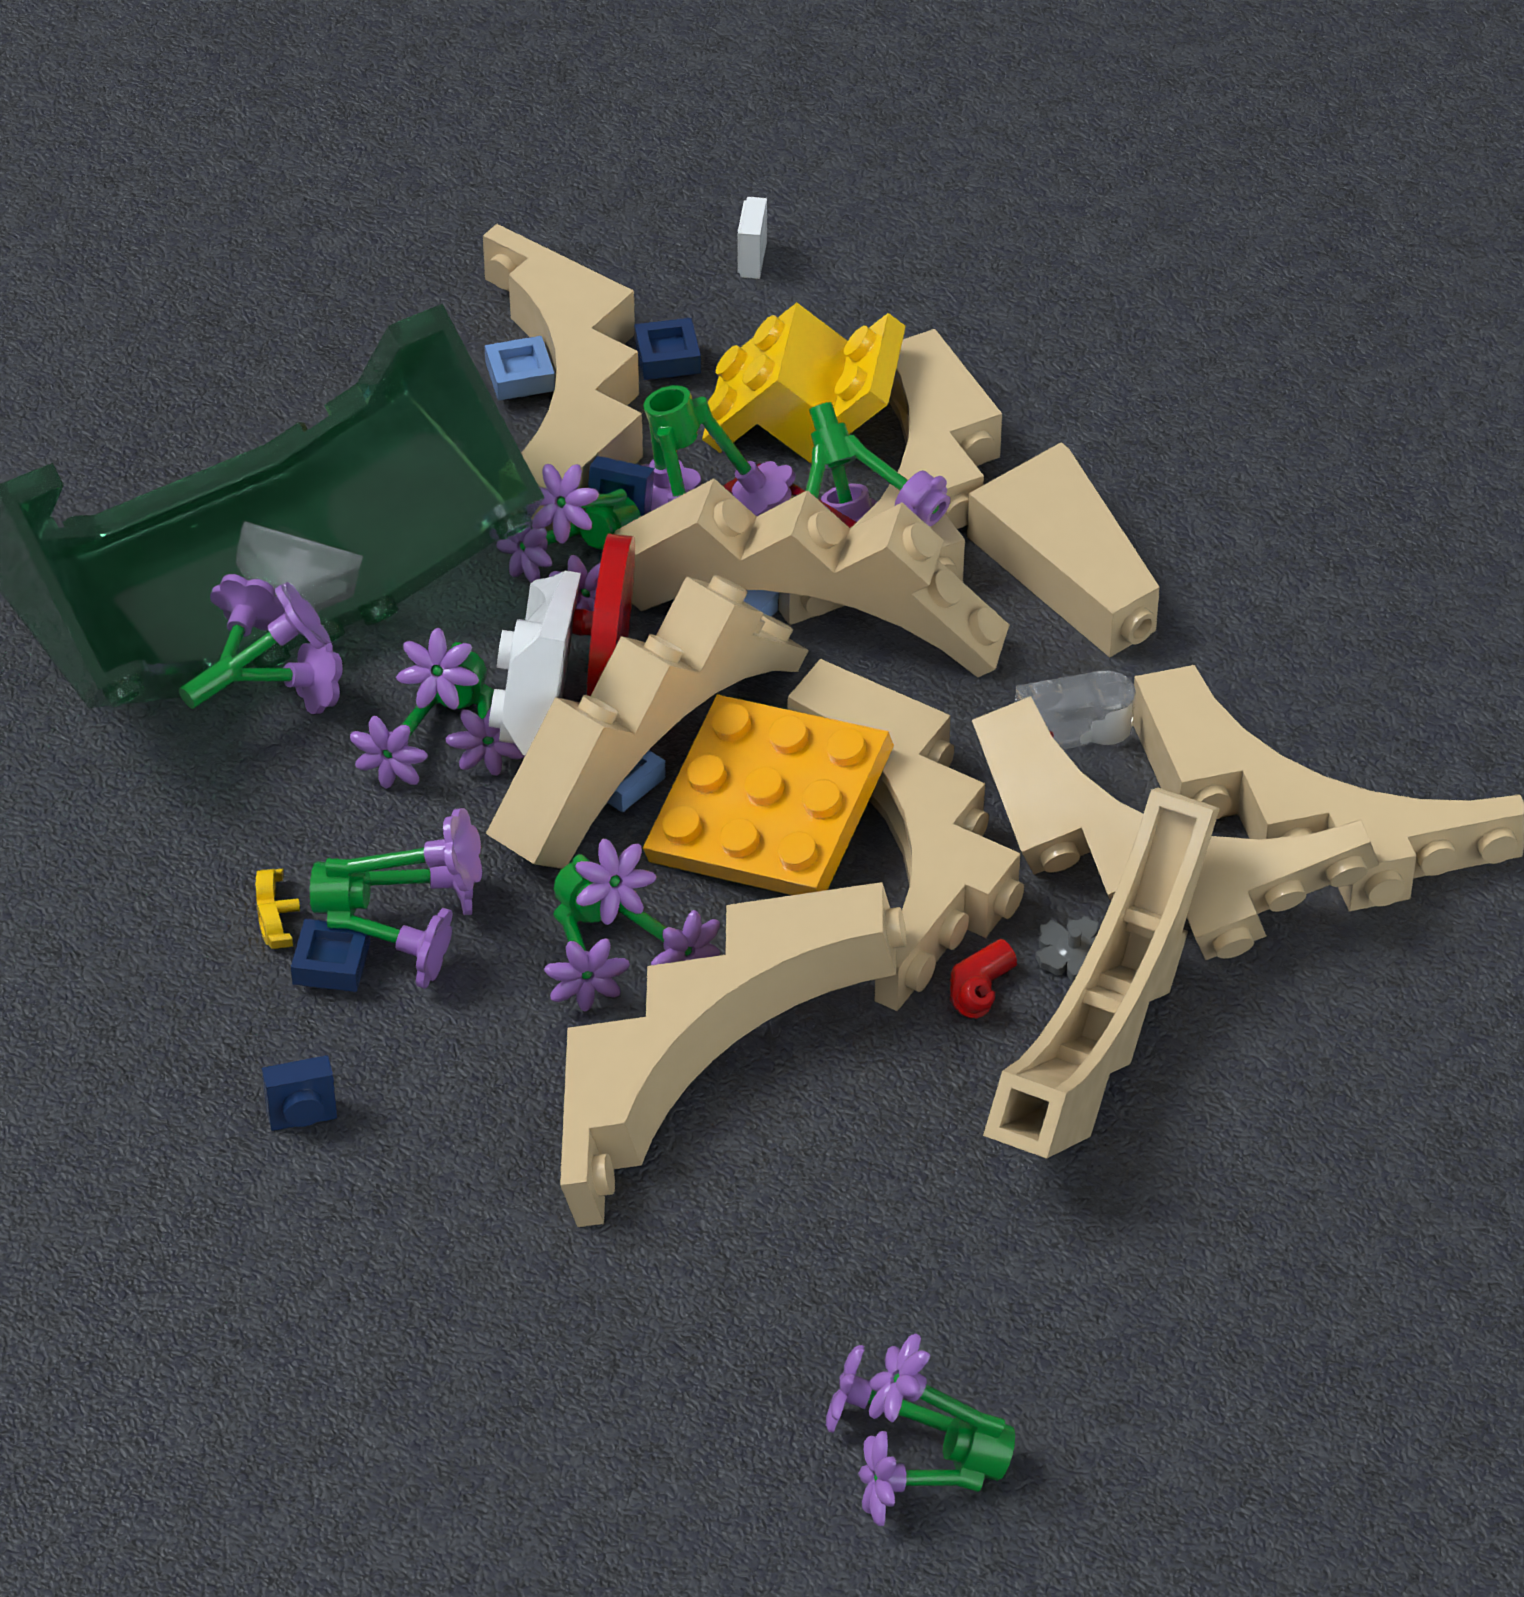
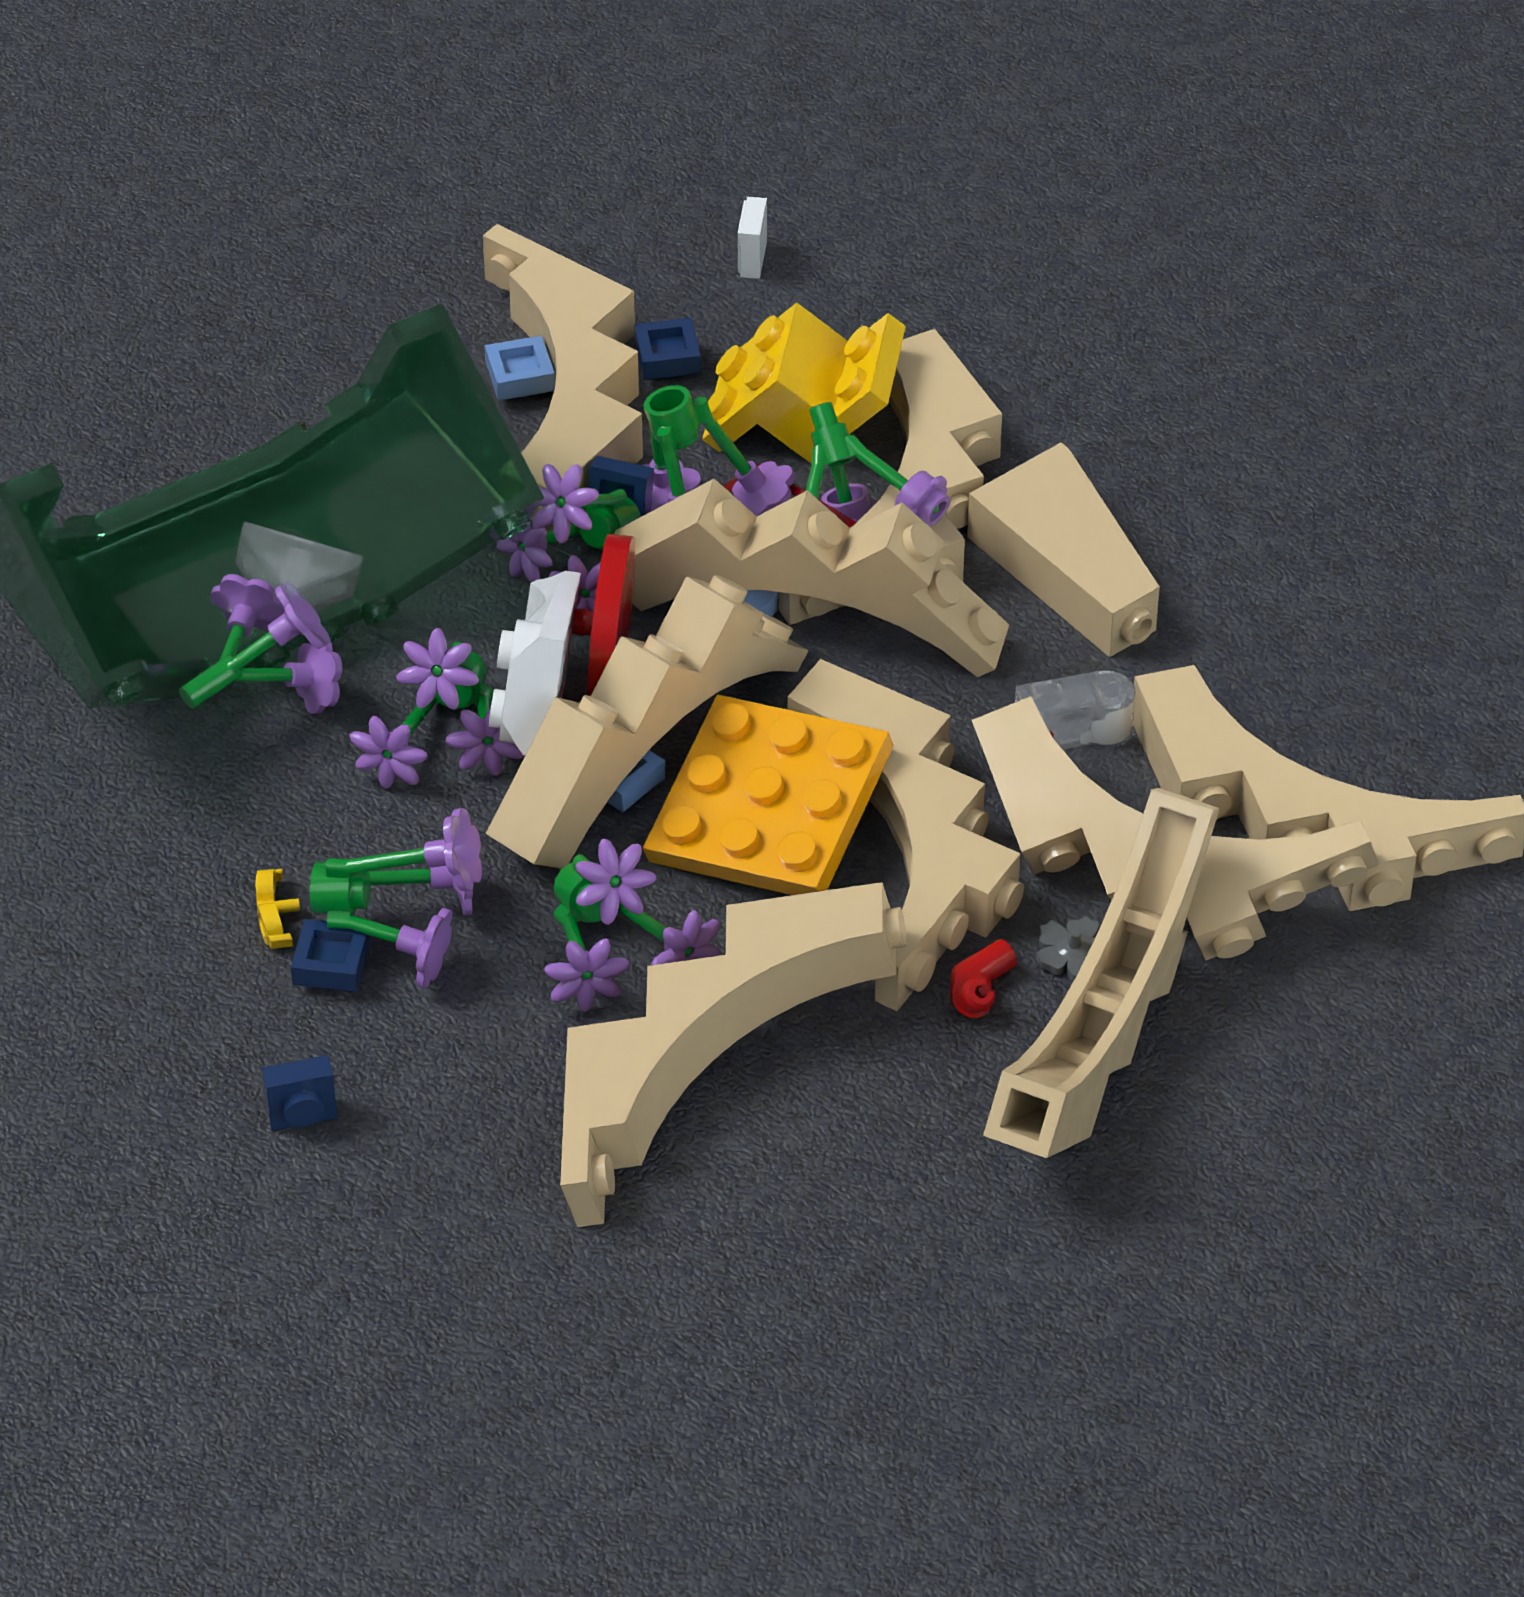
(973, 1440): plant -> none

